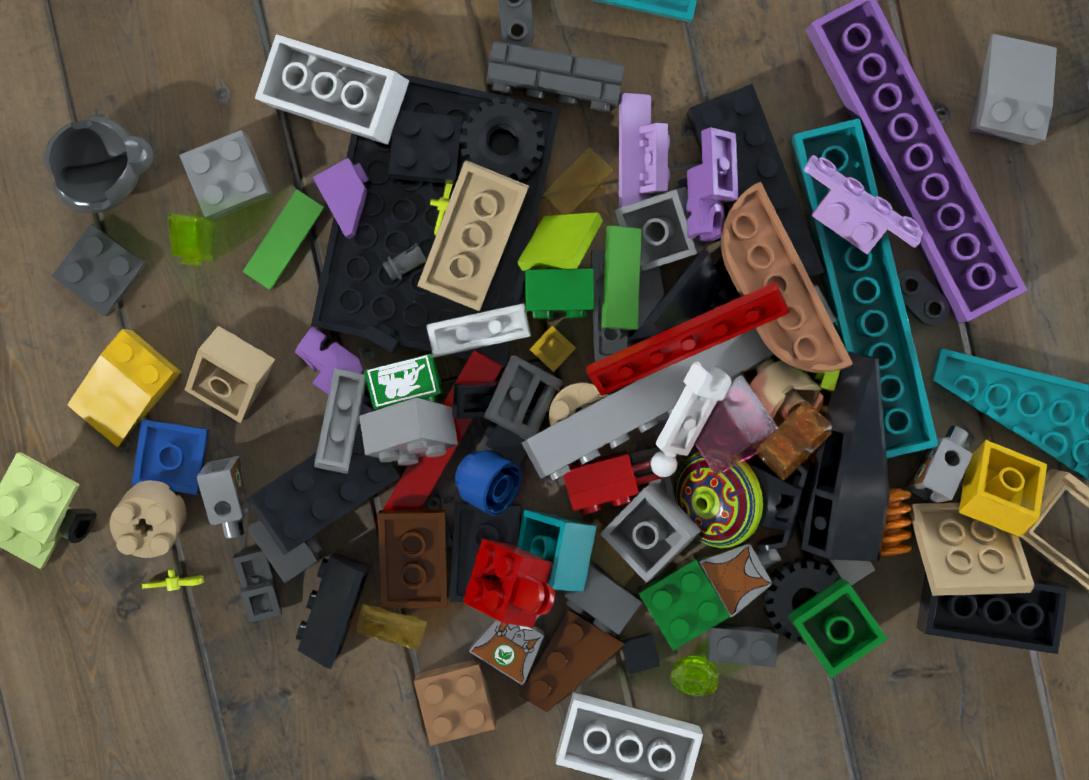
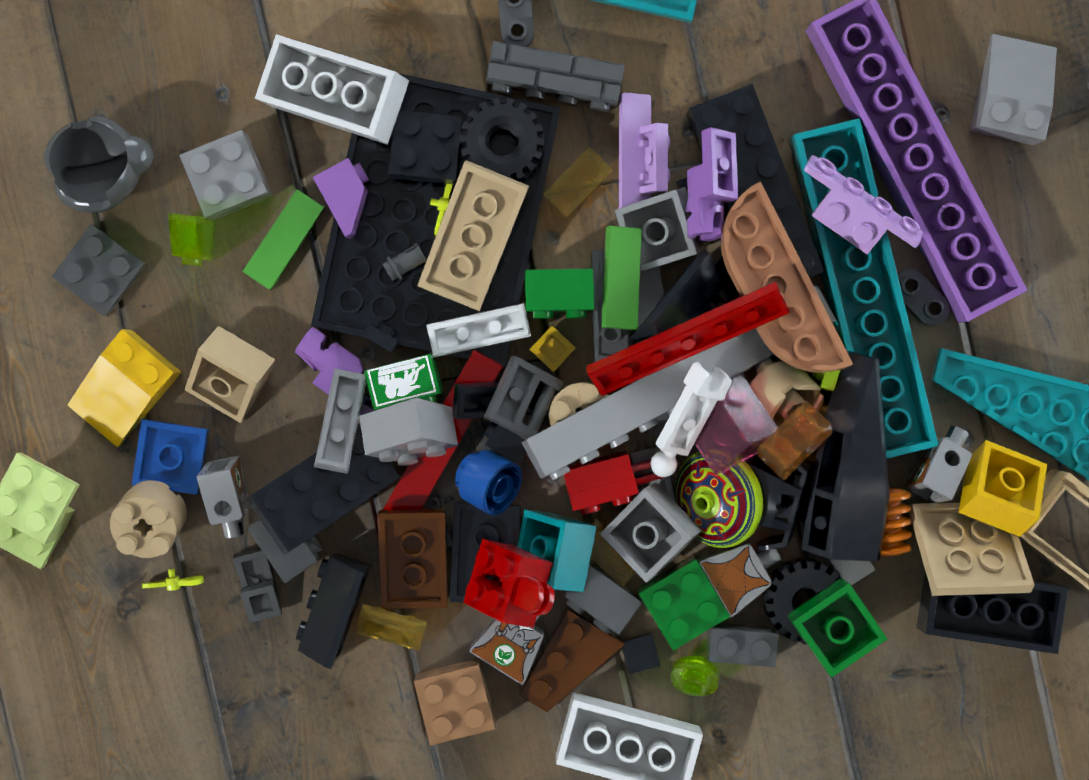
(77, 524): black tile -> none
(560, 241): lime tile -> none

